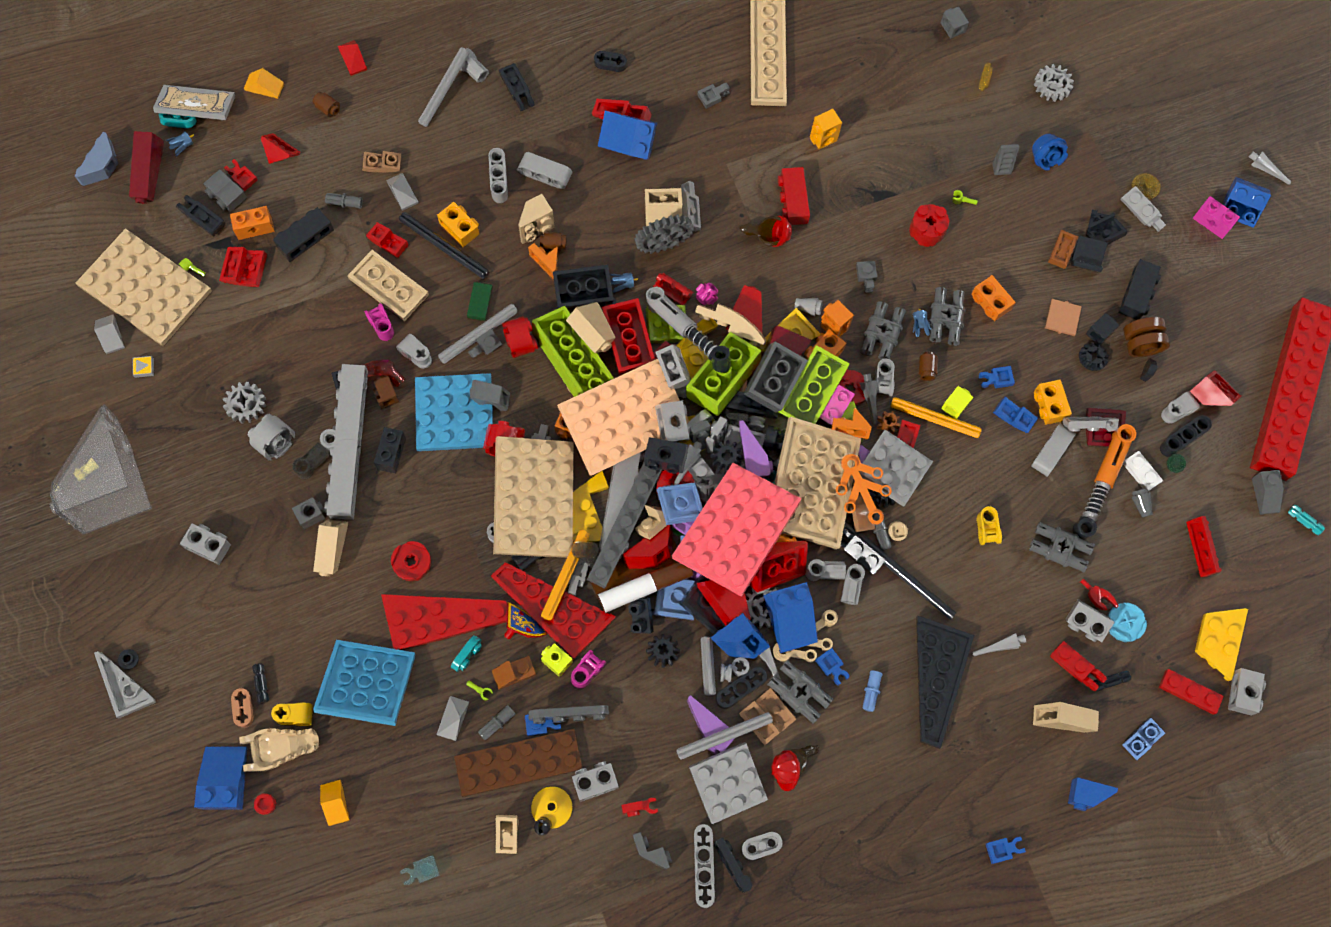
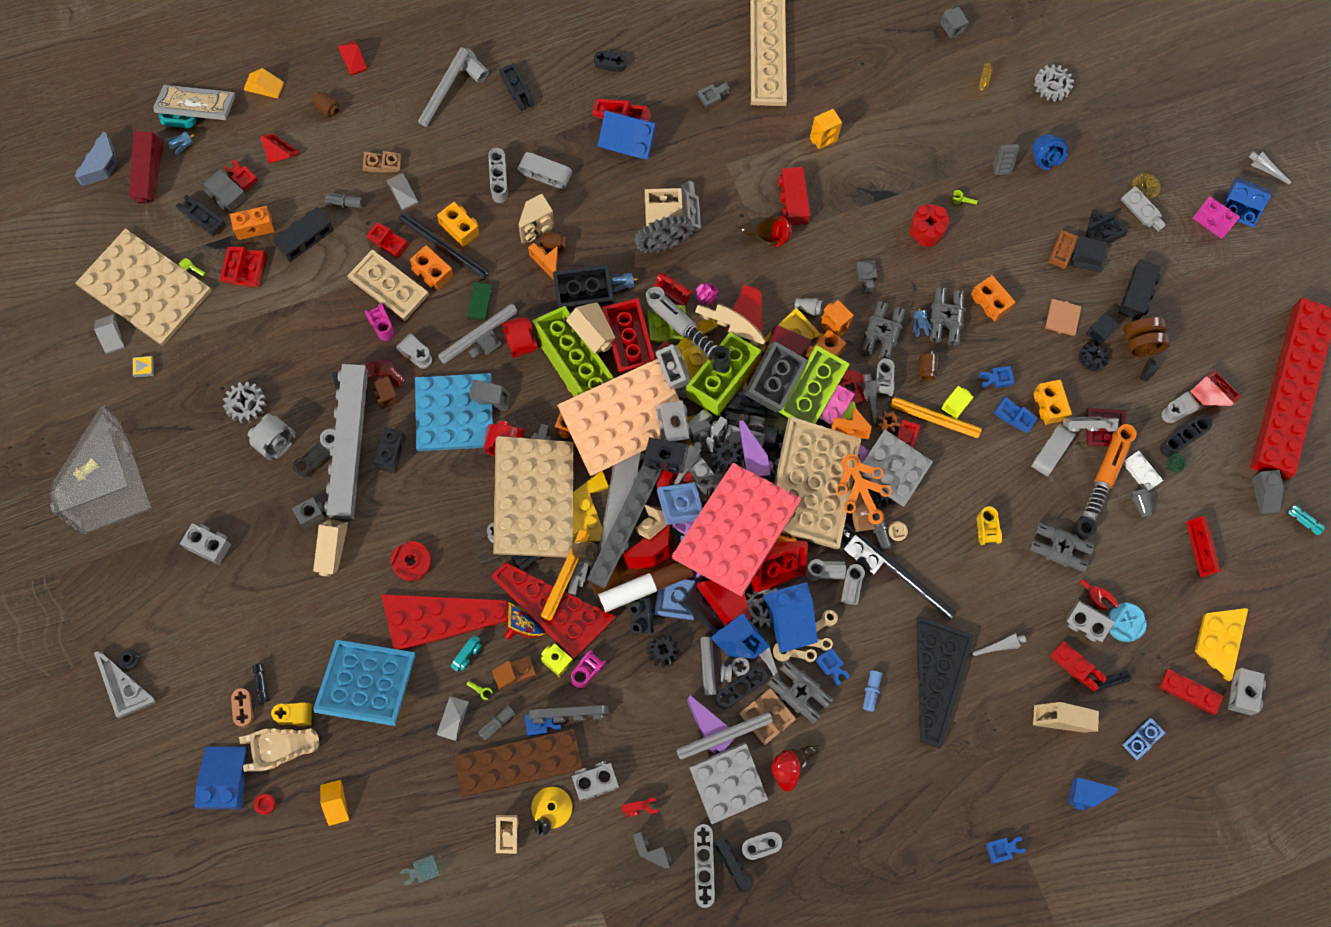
(434, 265): none -> orange brick

